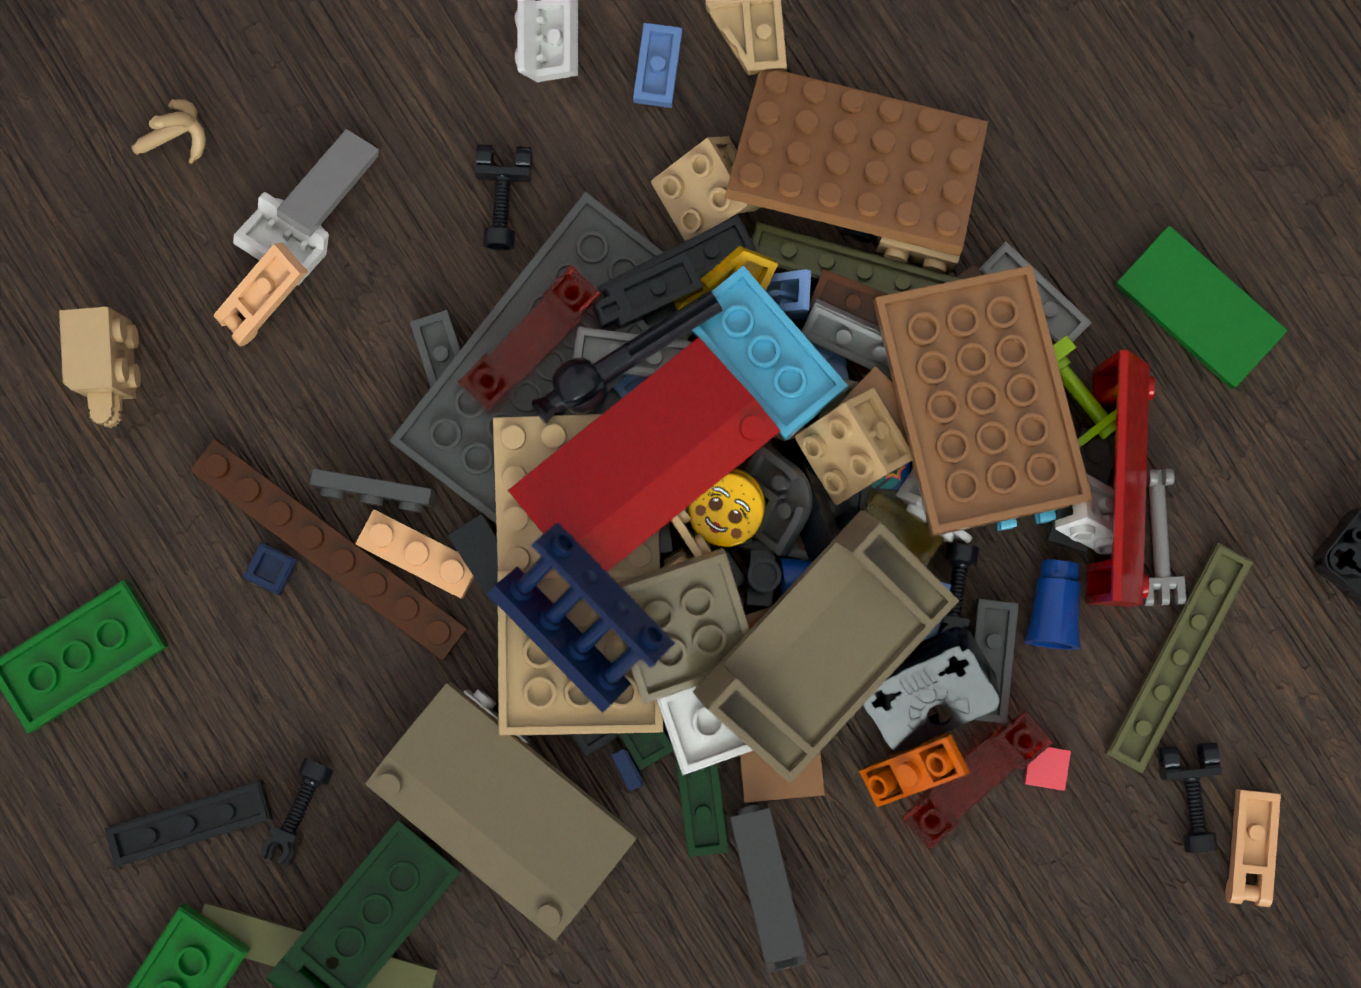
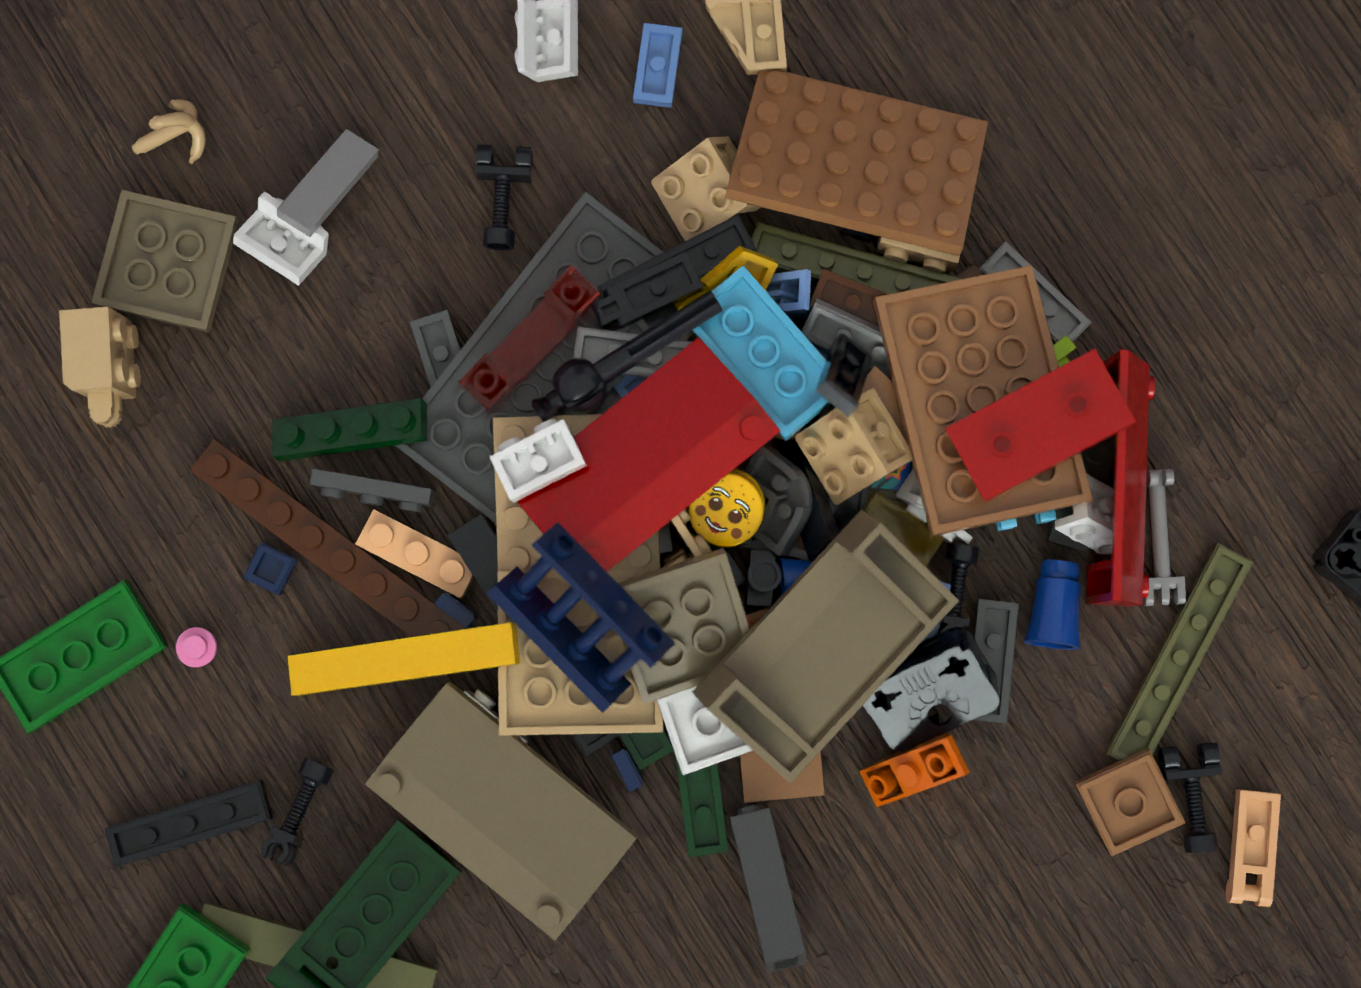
(165, 261): none -> dark tan plate
(196, 647): none -> bright pink plate
(260, 293): light nougat plate -> none
(349, 429): none -> dark green plate
(404, 659): none -> yellow tile
(457, 610): none -> dark blue tile
(538, 459): none -> white bracket
(844, 374): none -> black tile
(989, 763): clear red slope -> none
(1040, 425): none -> red plate
(1048, 769): coral tile -> none
(1129, 802): none -> medium nougat tile
(1200, 307): green tile -> none

